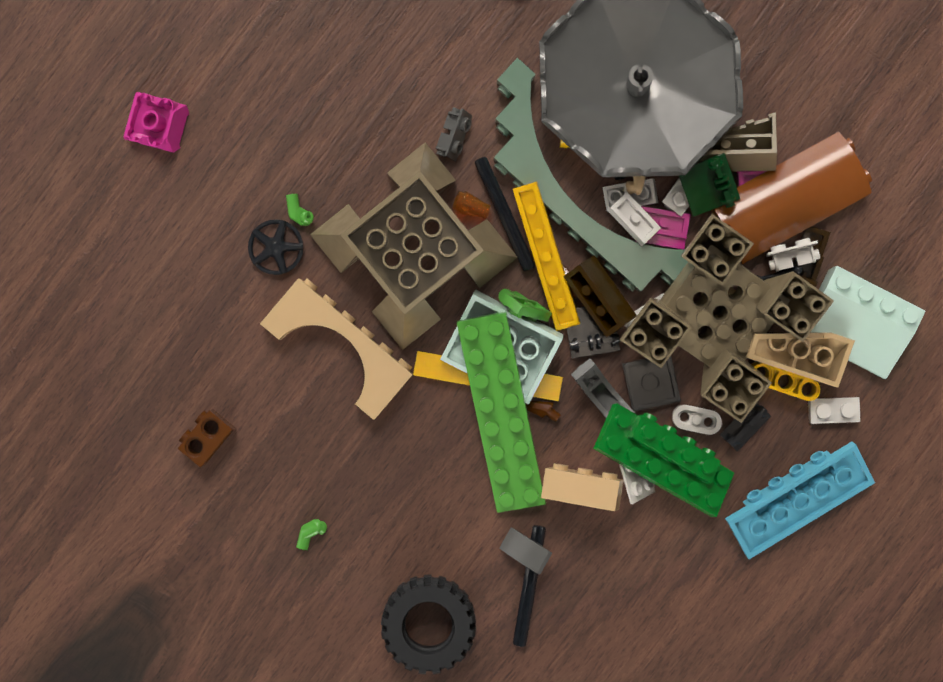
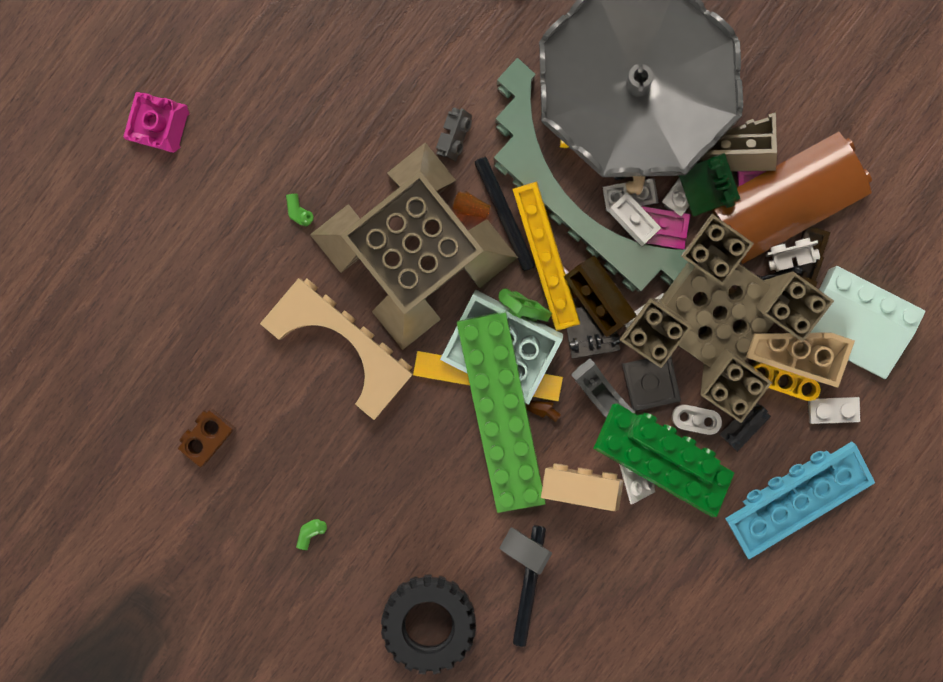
(275, 247): black wheel -> none

